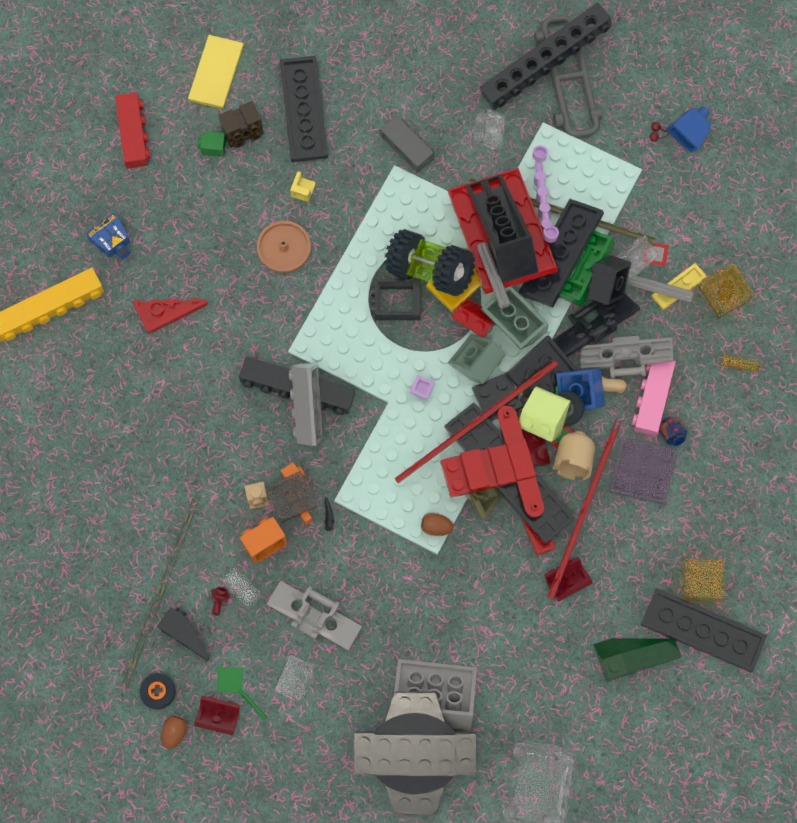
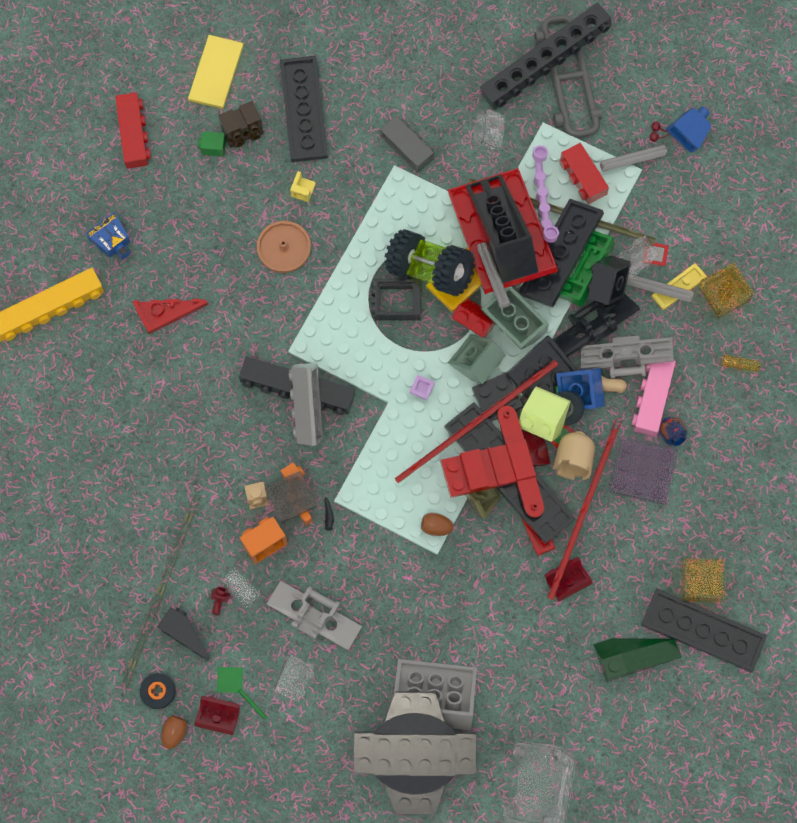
(583, 173): none -> red brick
(632, 158): none -> light grey axle

